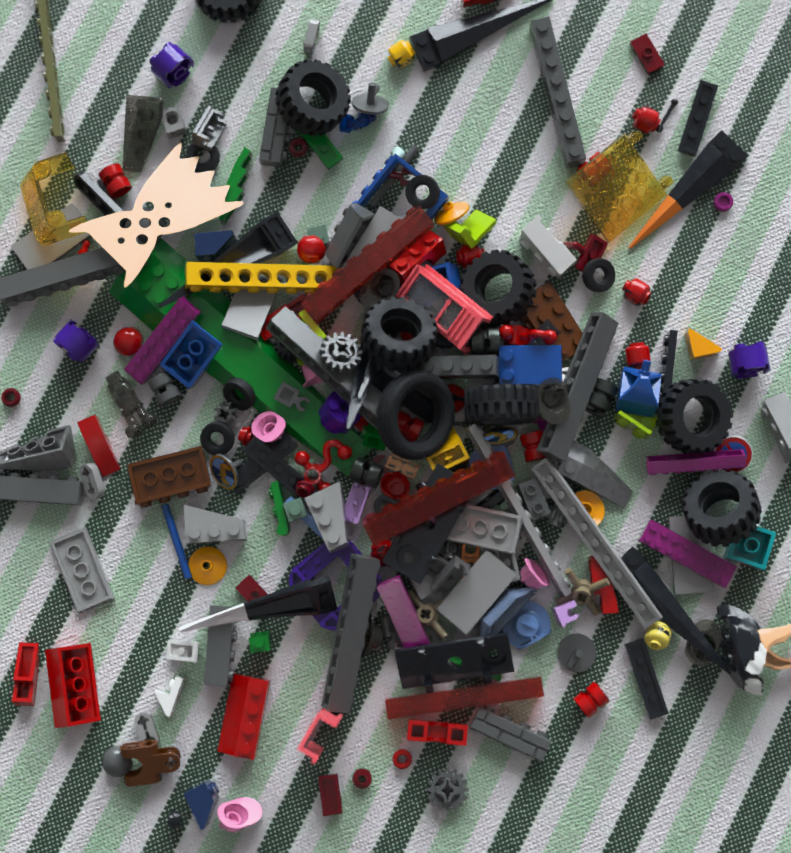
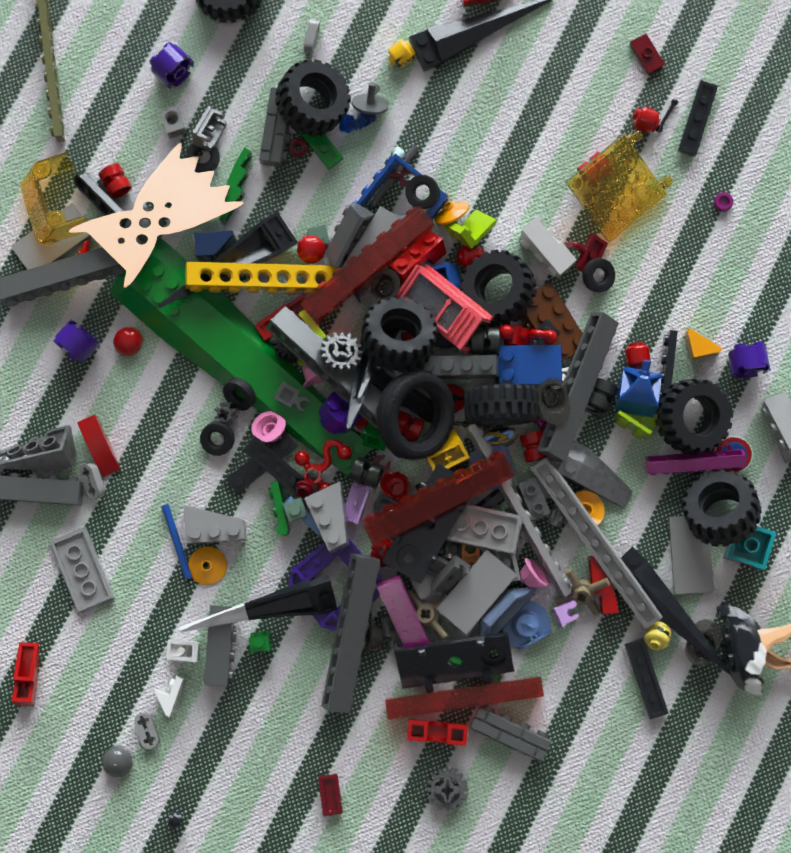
(5, 397): dark red plate -> none
(72, 685): red slope -> none
(128, 403): clear smoke piece -> none
(142, 122): clear smoke wedge -> none
(153, 761): reddish brown piece -> none
(161, 340): magenta piece -> none
(164, 382): dark grey wheel -> none
(169, 476): reddish brown bracket -> none
(191, 355): blue slope -> none
(202, 801): dark blue slope -> none
(225, 471): shield -> none
(239, 814): bright pink piece -> none
(244, 716): red slope -> none
(245, 435): red plate -> none
(249, 310): light grey tile -> none
(250, 589): dark red plate -> none
(311, 748): coral piece -> none
(366, 773): dark red plate -> none
(397, 763): red plate -> none
(398, 464): light nougat piece -> none
(557, 92): dark grey brick -> none
(576, 652): dark grey shield -> none
(591, 700): red wheel -> none
(636, 292): red head -> none
(687, 553): magenta piece -> none
(711, 166): black plate -> none

